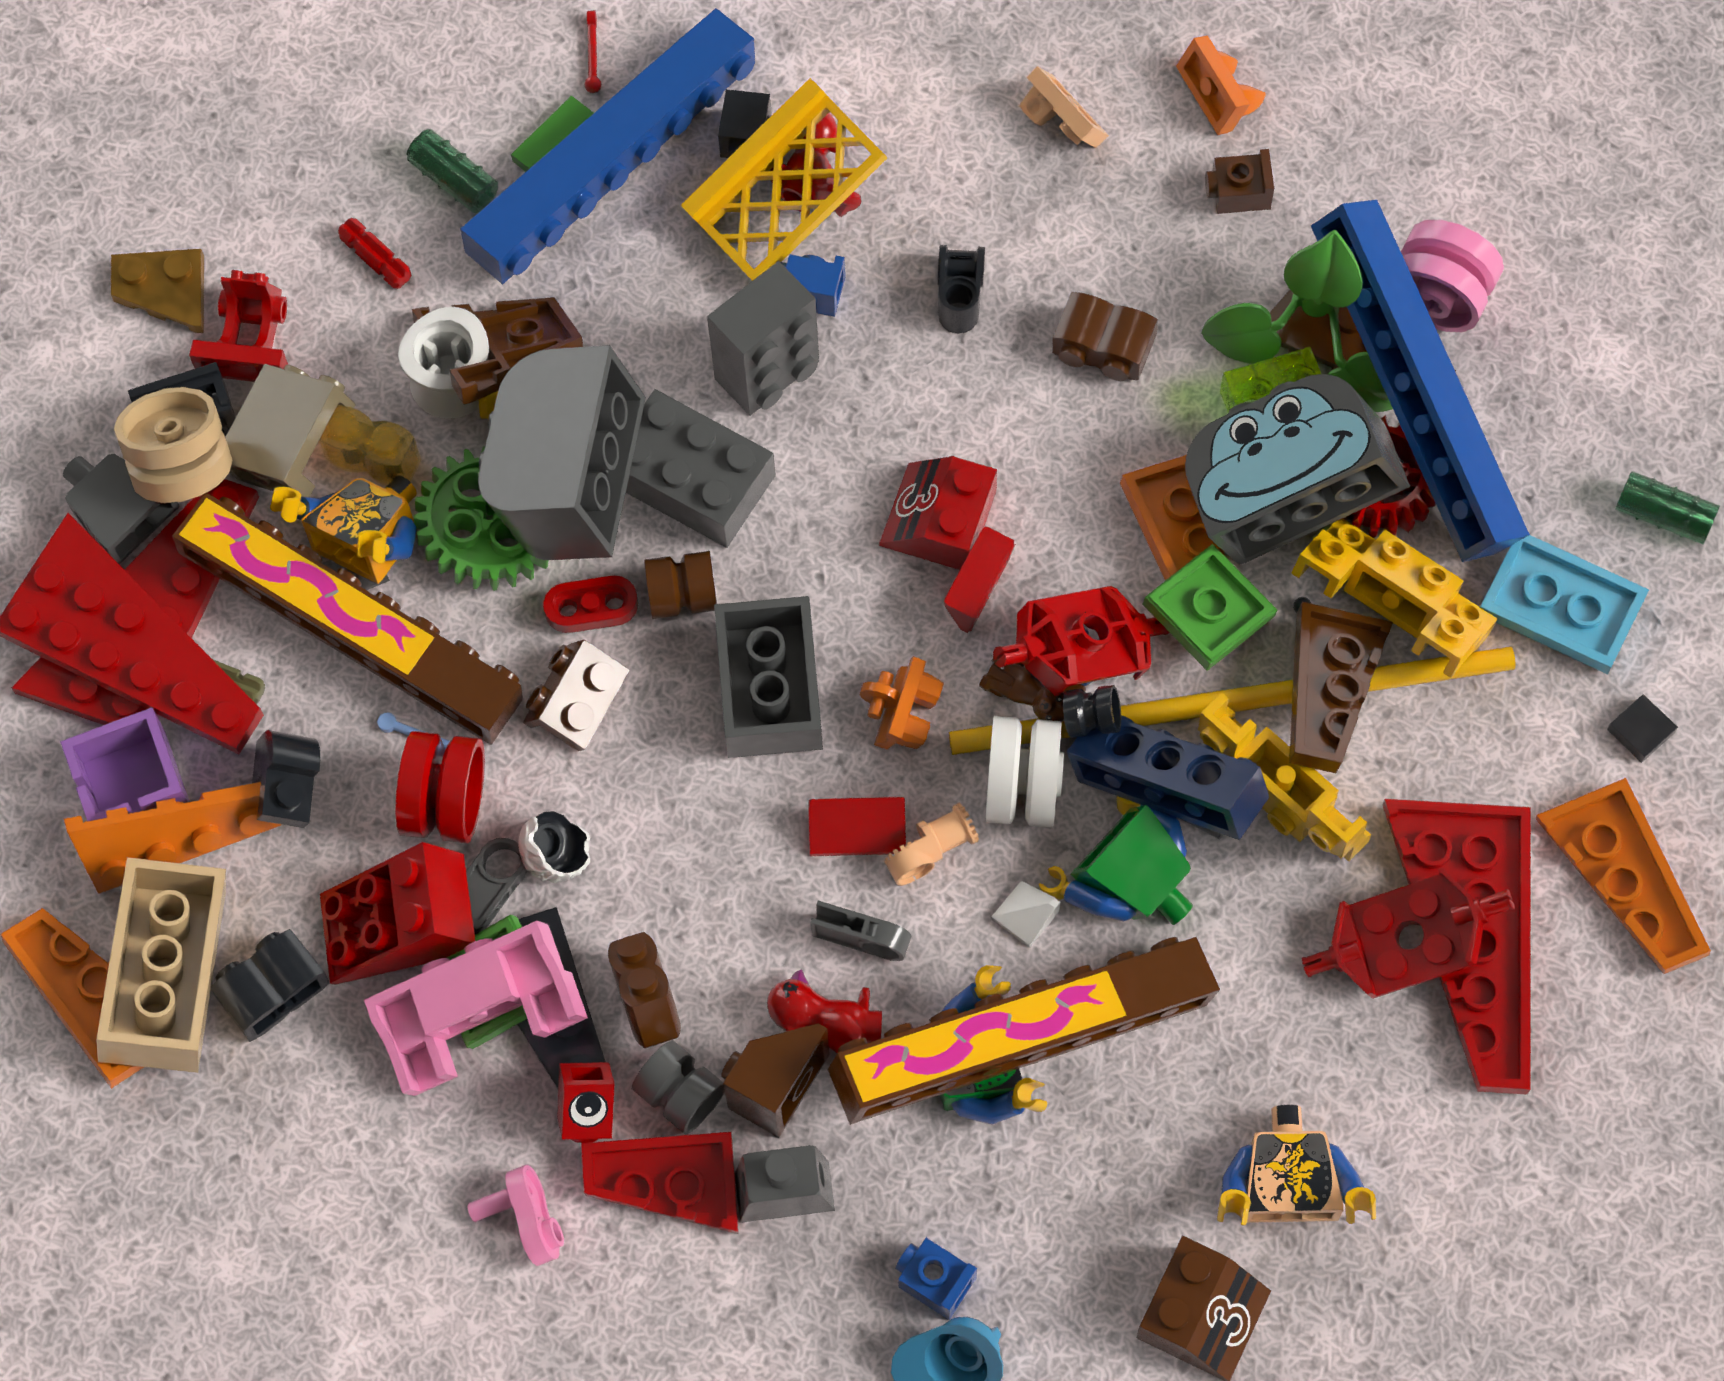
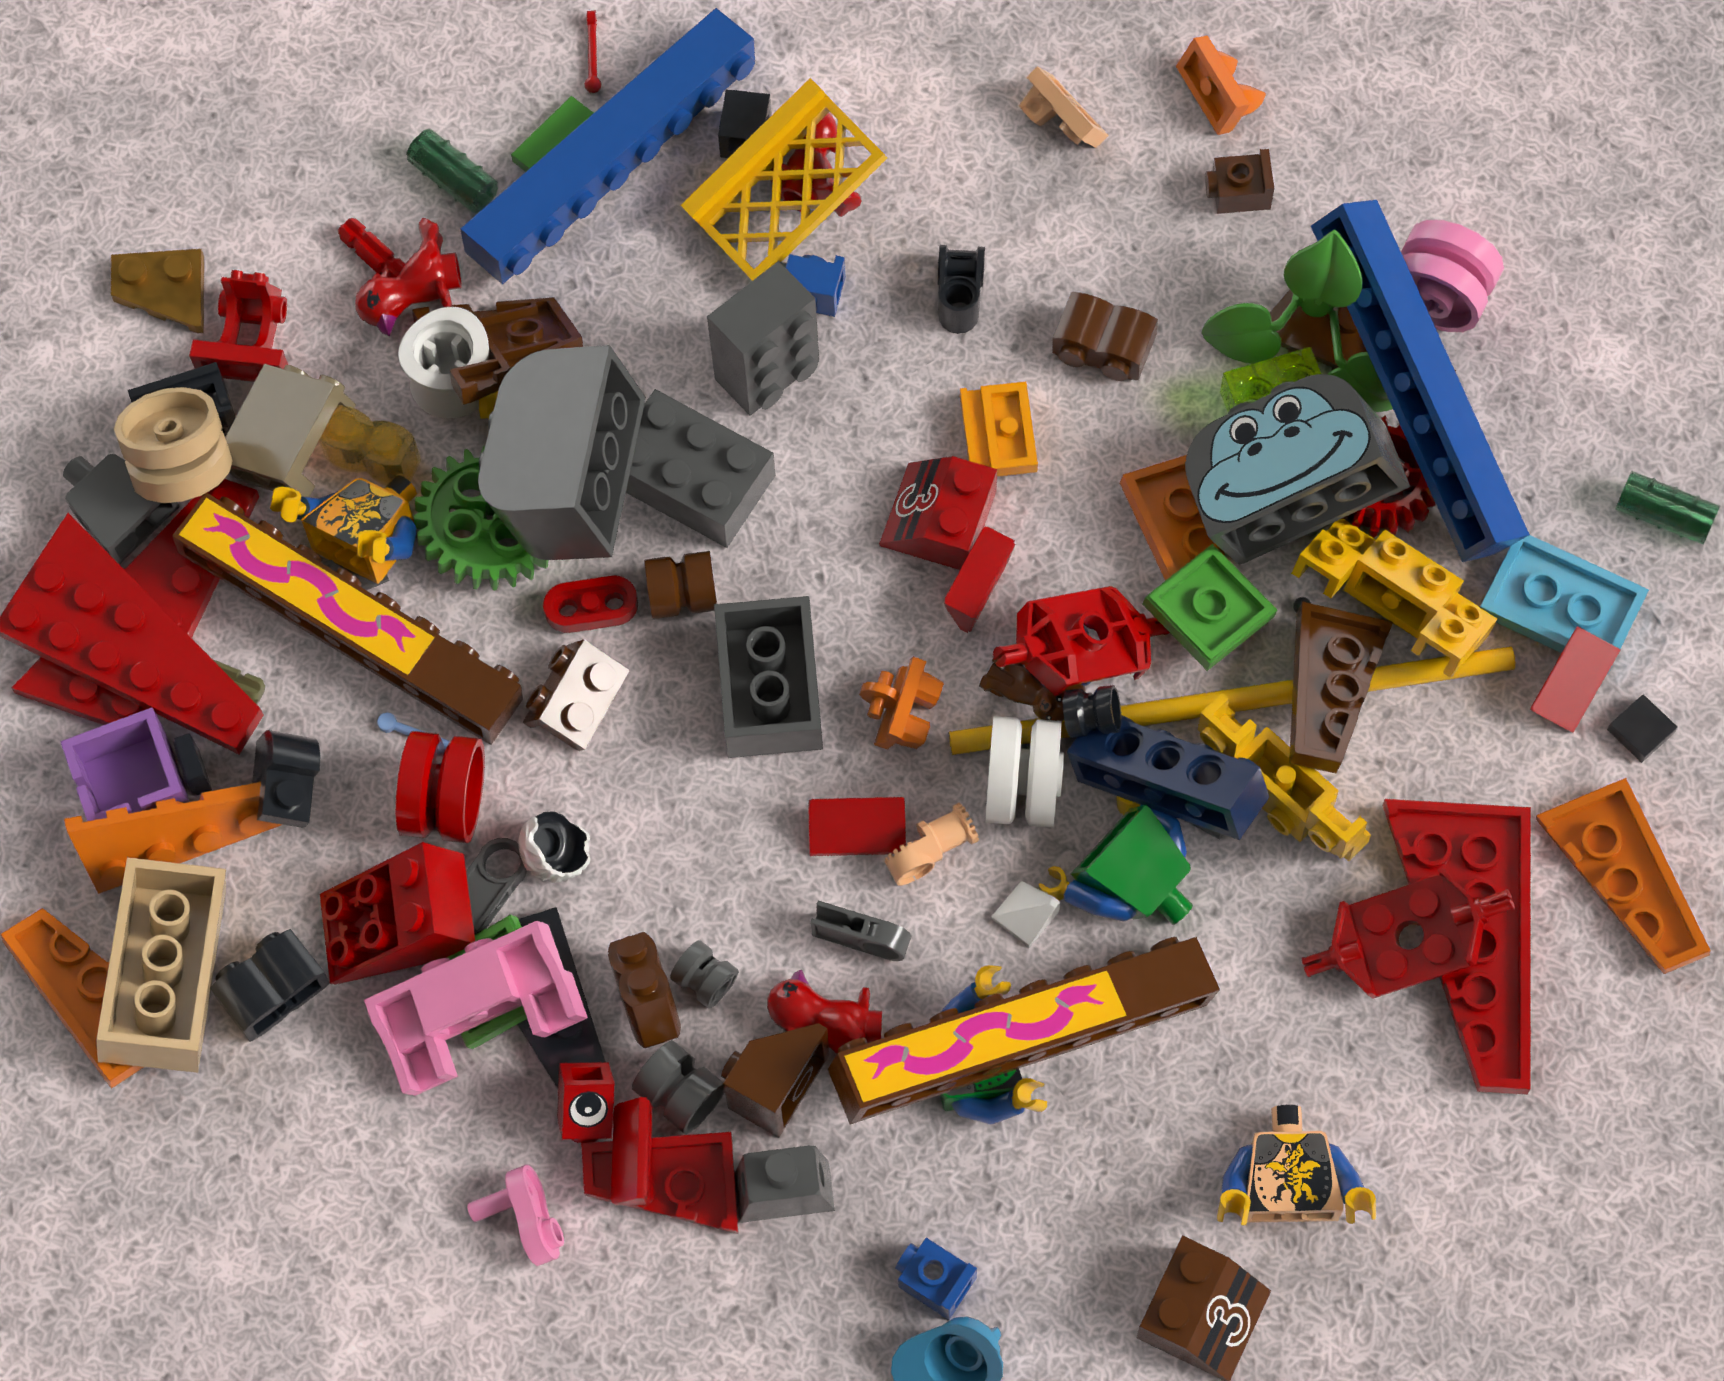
(192, 764): none -> black tile
(422, 280): none -> red animal
(631, 1152): none -> red slope
(704, 974): none -> dark grey wheel
(999, 428): none -> light orange plate
(1575, 679): none -> slope

